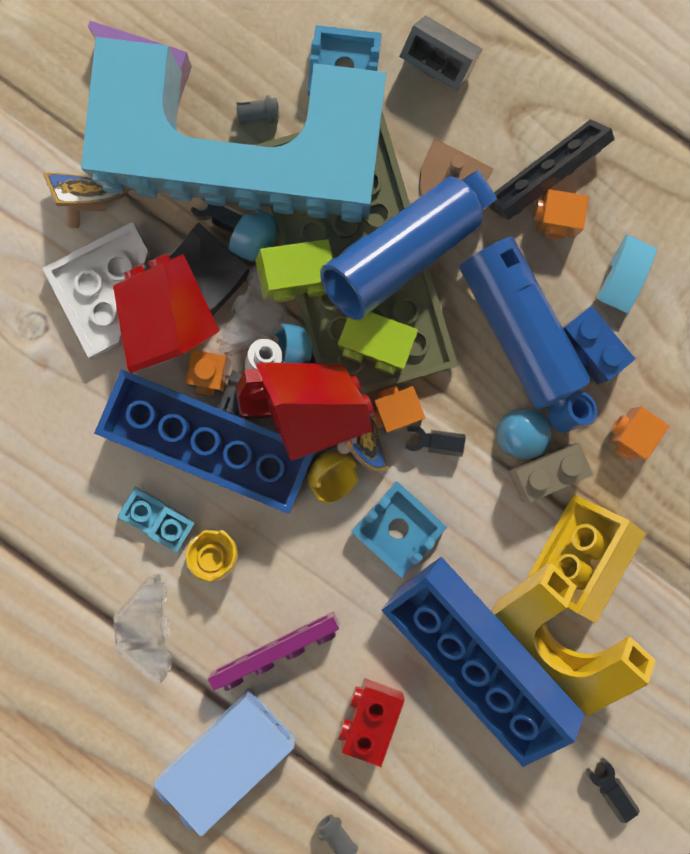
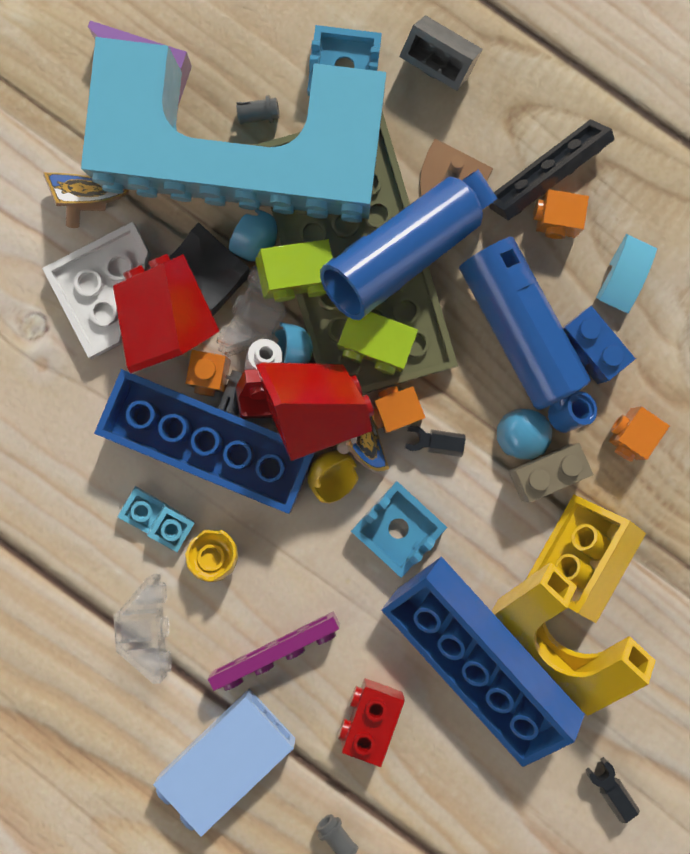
(221, 216): black bar -> none

